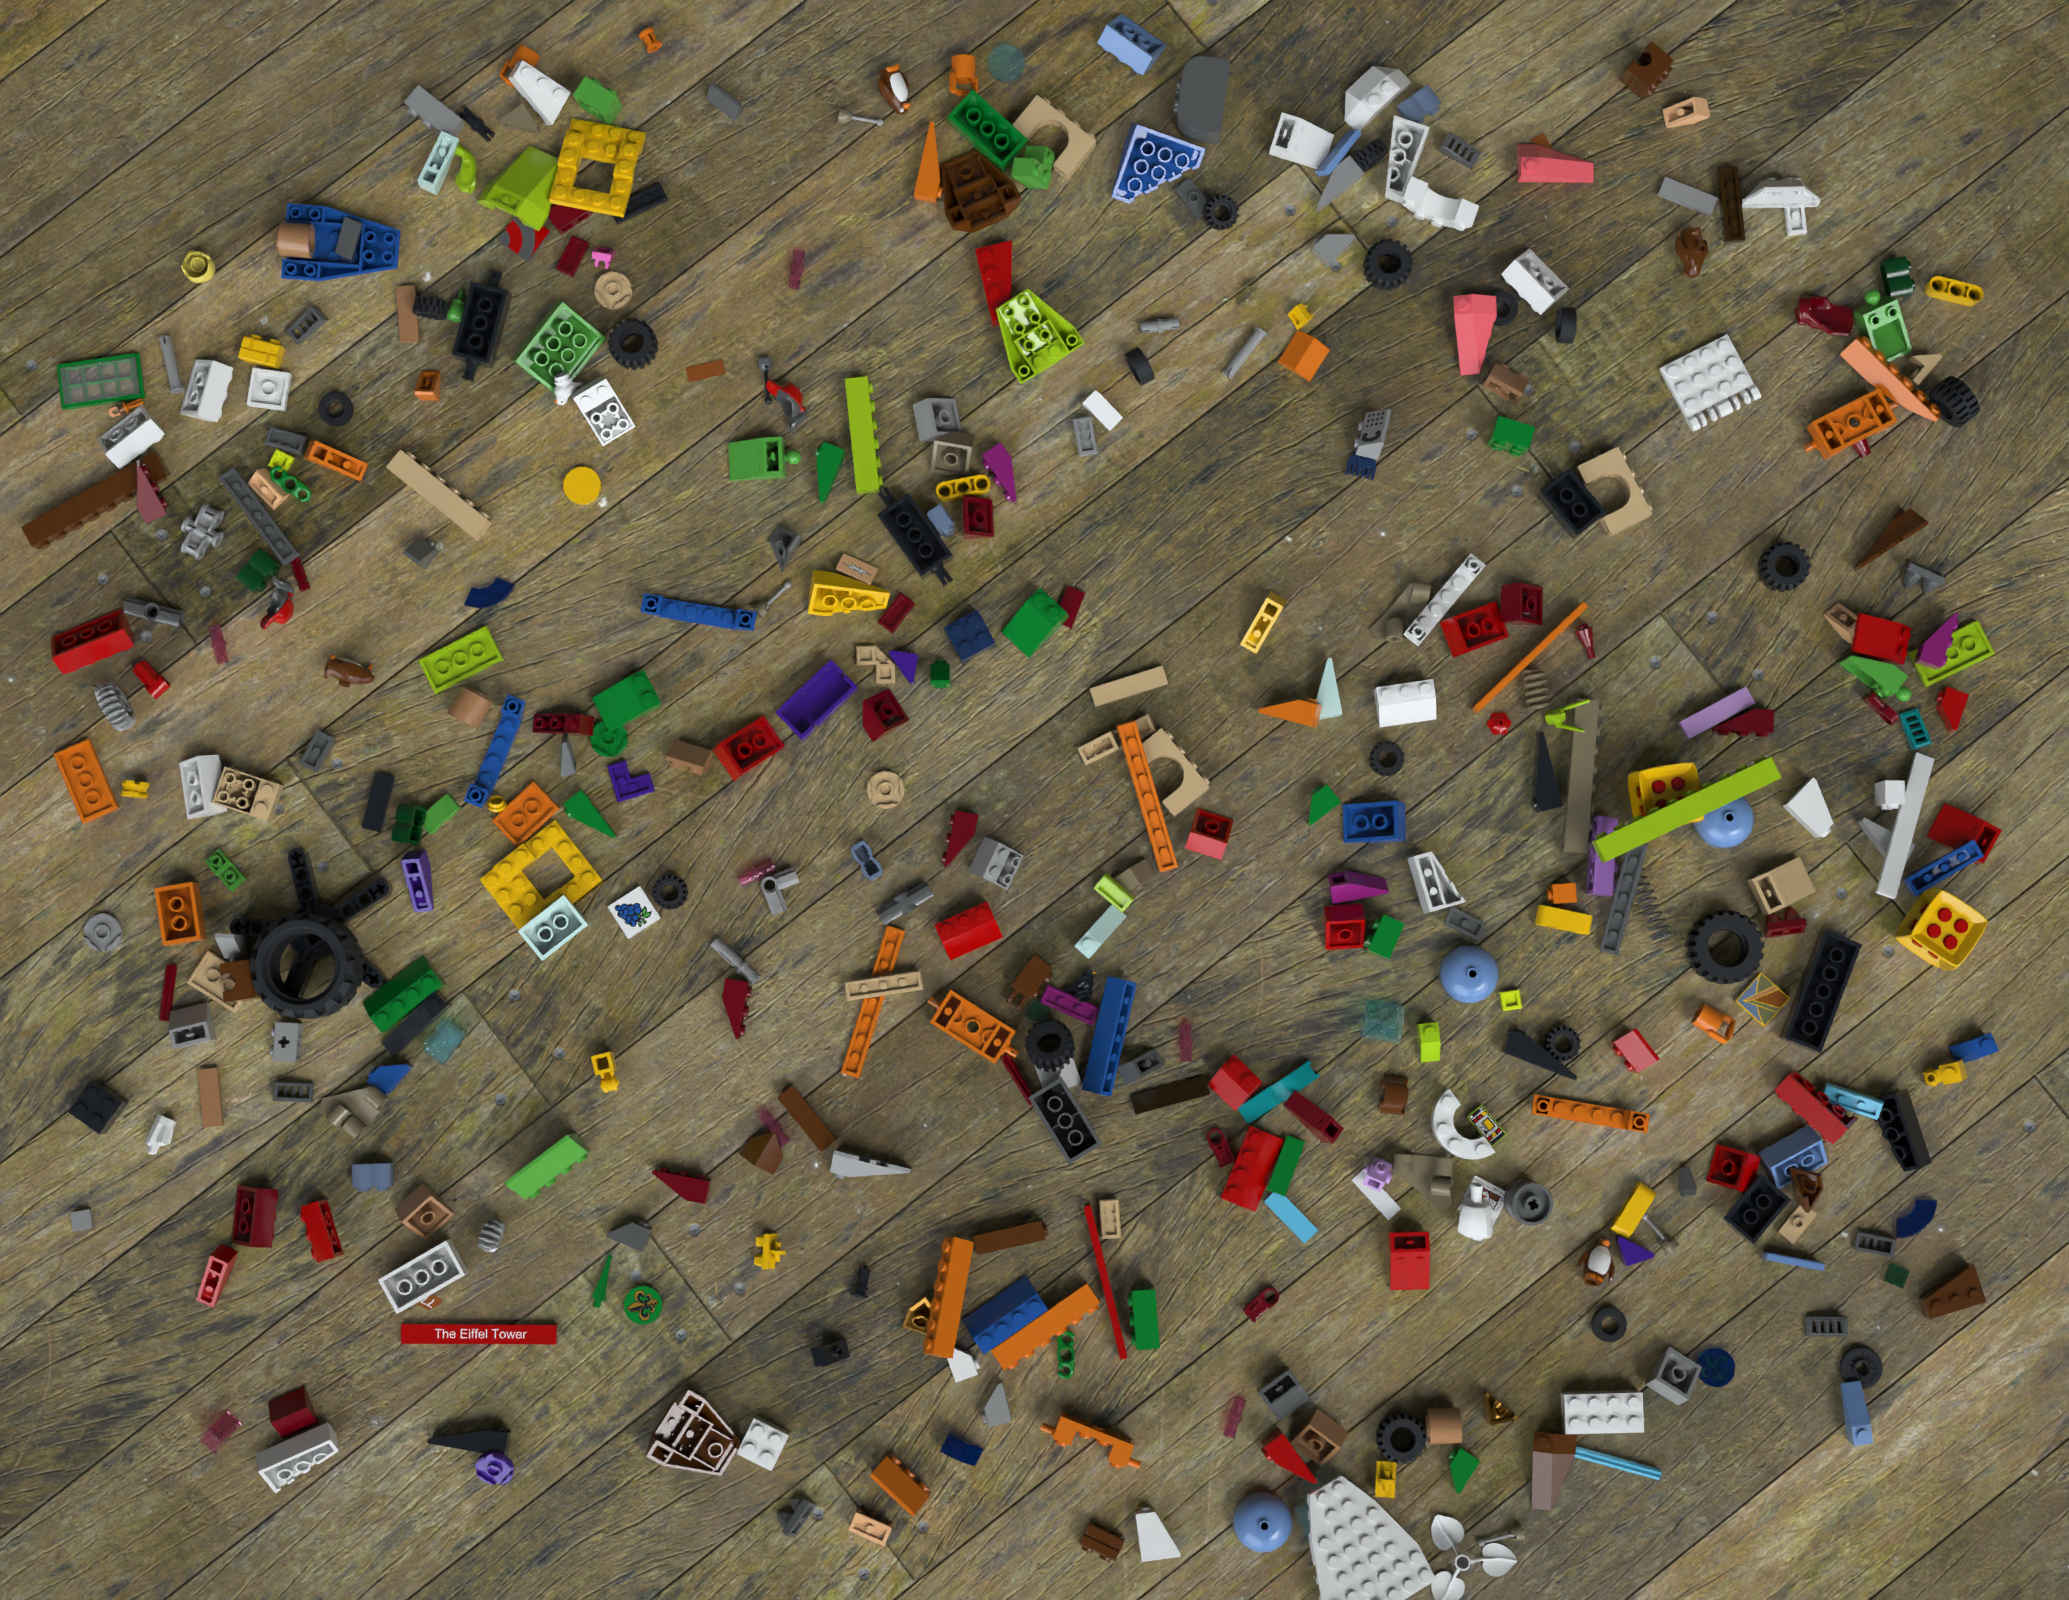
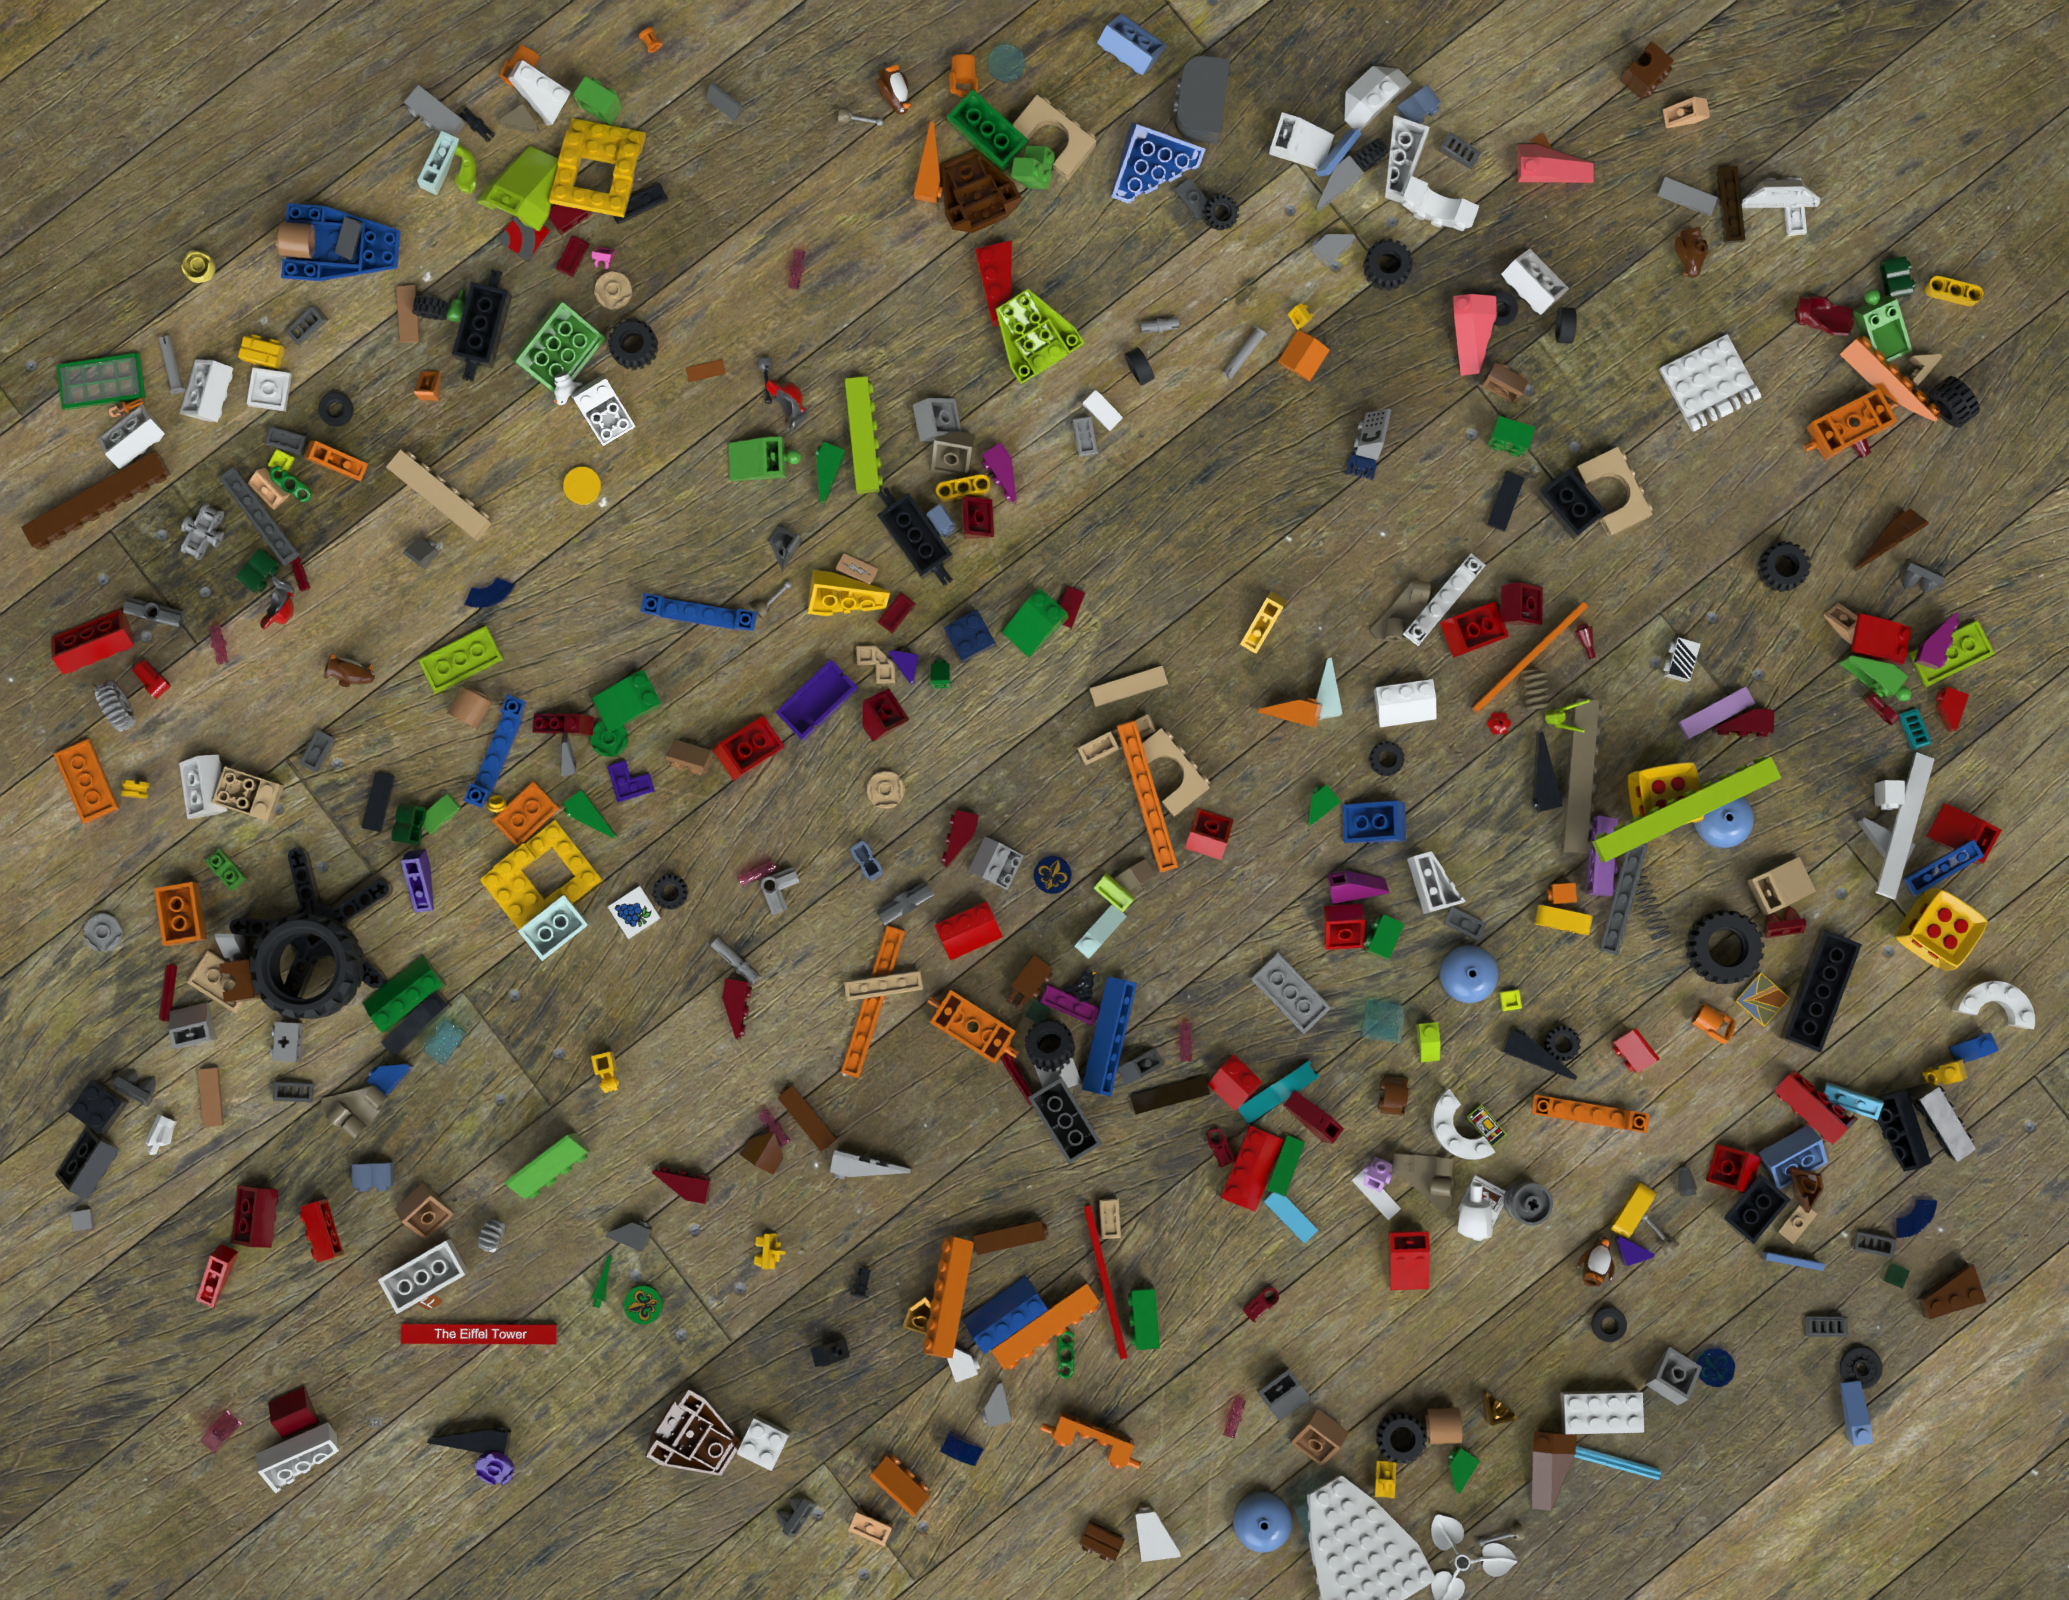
(86, 1163): none -> black slope
(142, 1093): none -> dark grey tile
(148, 500): dark red slope -> none
(1052, 875): none -> tile
(1279, 1449): red slope -> none
(1290, 993): none -> light grey tile
(1505, 501): none -> black tile
(1681, 659): none -> brick
(1810, 809): white slope -> none
(1942, 1120): none -> wedge
(2012, 999): none -> white brick

